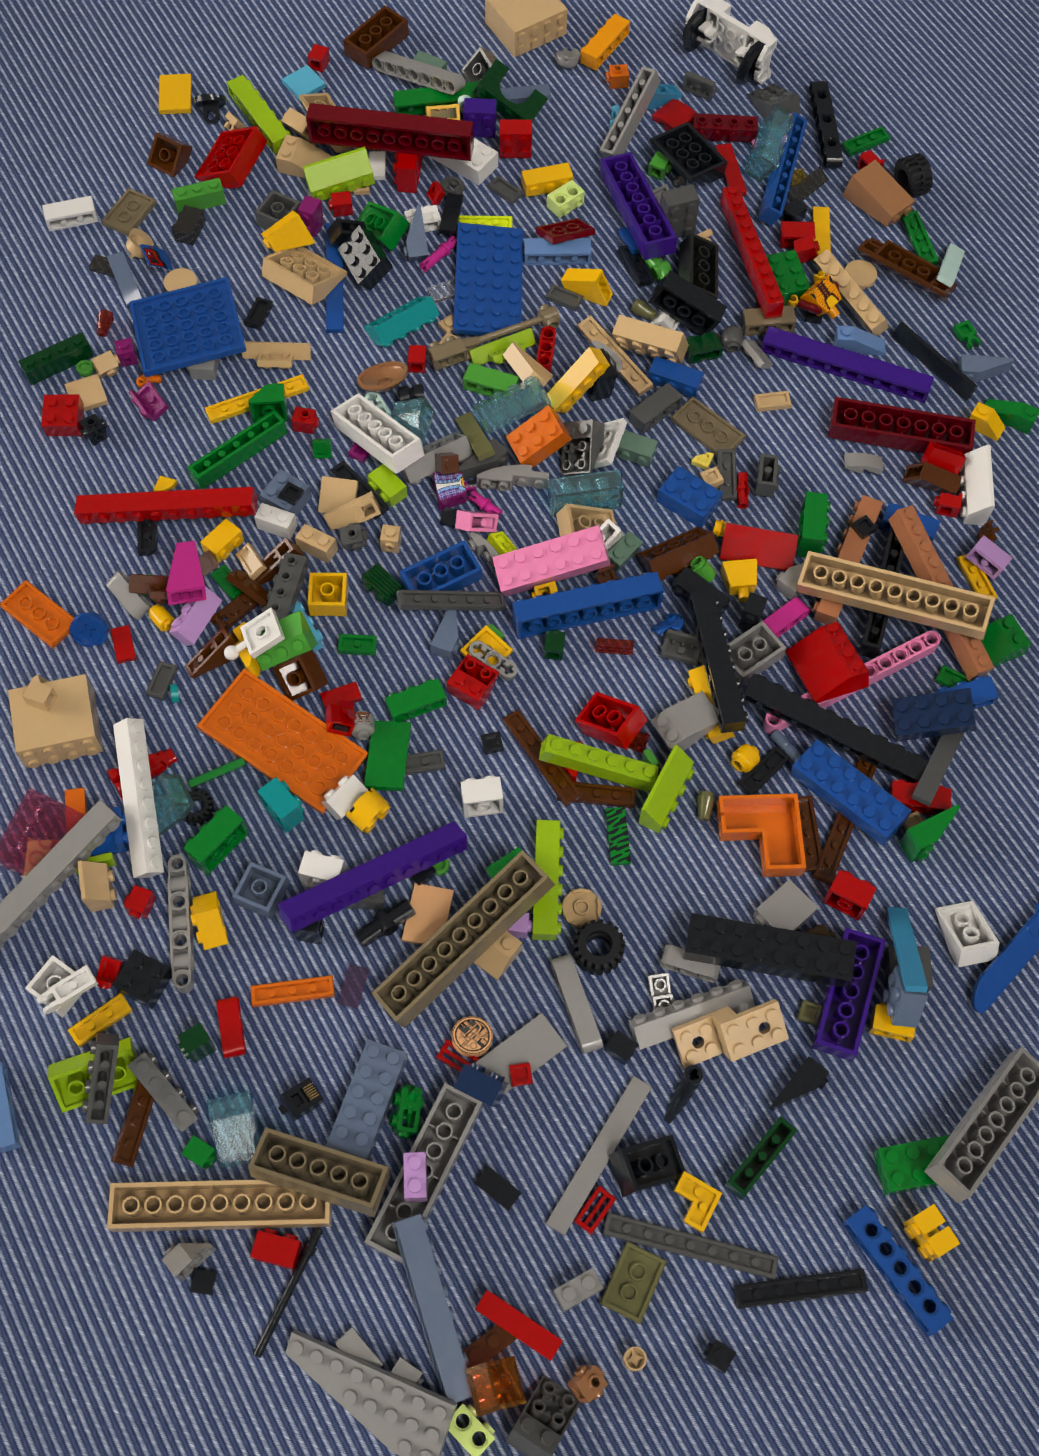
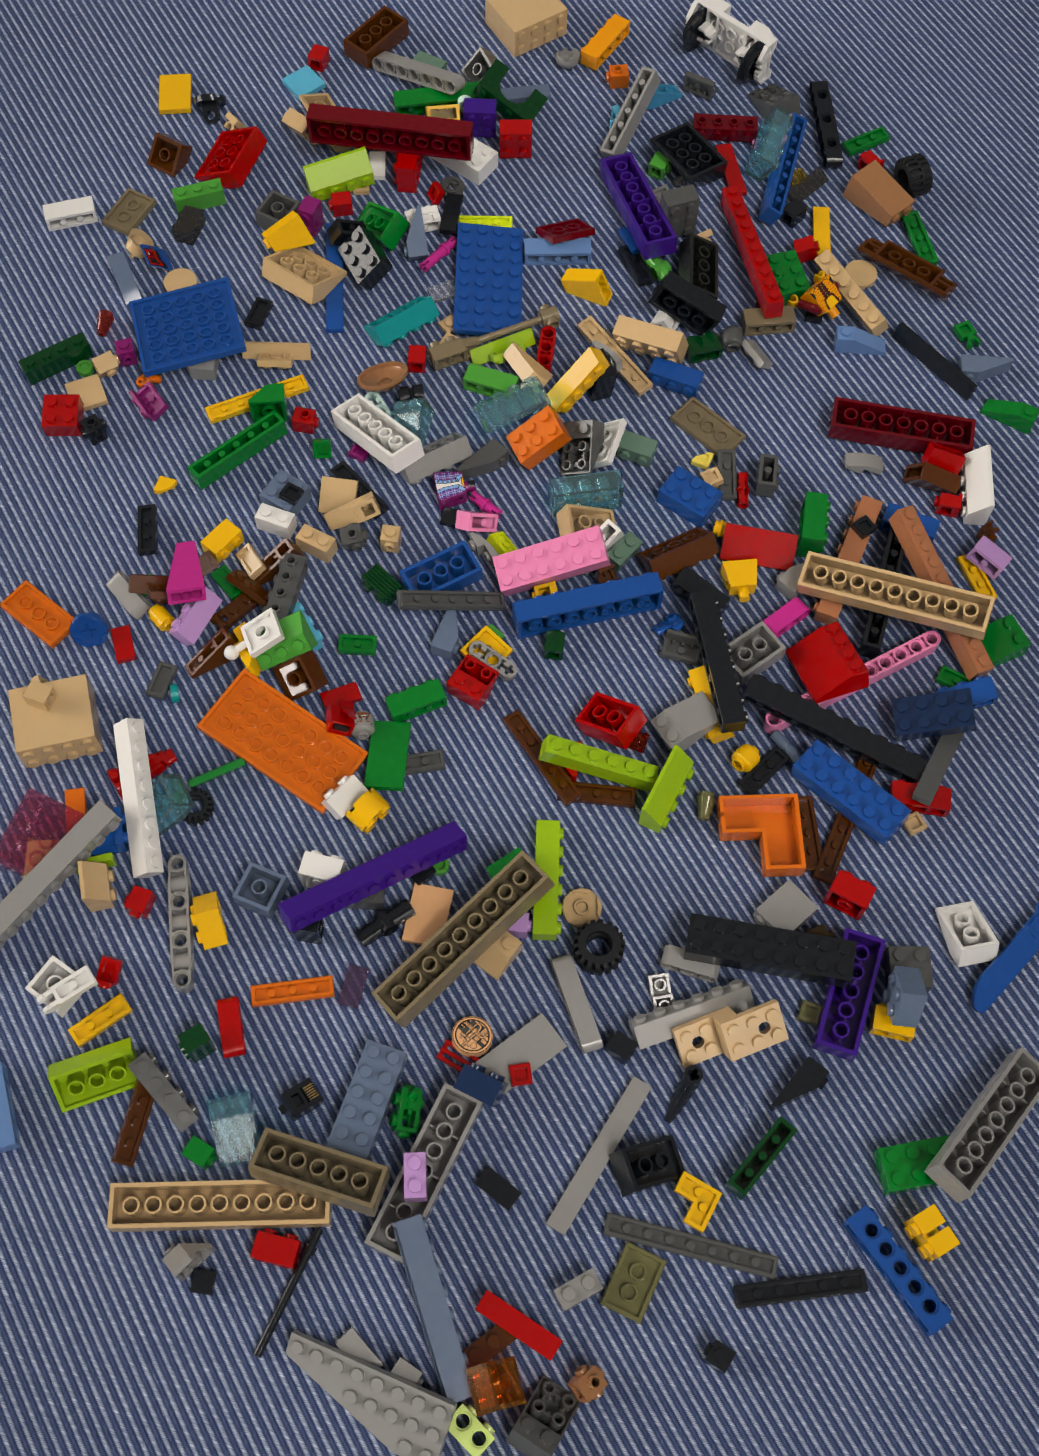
(100, 265): clear smoke tile -> none
(102, 1078): dark grey brick -> none
(143, 979): black brick -> none
(166, 505): red brick -> none
(216, 840): green brick -> none
(257, 111): lime brick -> none
(281, 804): teal brick -> none
(297, 153): tan slope -> none
(328, 594): yellow brick -> none
(387, 485): lime brick -> none
(446, 463): reddish brown brick -> none
(475, 436): olive tile -> none
(482, 796): white brick -> none
(492, 743): black tile -> none
(505, 190): dark grey tile -> none
(505, 477): light grey slope -> none
(545, 179): yellow brick -> none
(564, 297): dark grey tile -> none
(565, 199): yellowish green brick -> none
(605, 1195): red tile -> none
(614, 646): clear red tile -> none
(618, 836): tile -> none
(637, 1360): tan wheel -> none
(643, 310): olive cone -> none
(648, 757): bright green tile -> none
(655, 408): dark grey brick -> none
(673, 114): red slope -> none
(703, 568): bright green brick -> none
(752, 611): black brick -> none
(772, 401): tan tile -> none
(792, 231): red brick -> none
(847, 364): dark purple brick -> none
(906, 950): dark azure tile -> none
(921, 838): green slope -> none
(950, 265): light aqua tile -> none
(987, 421): yellow slope -> none

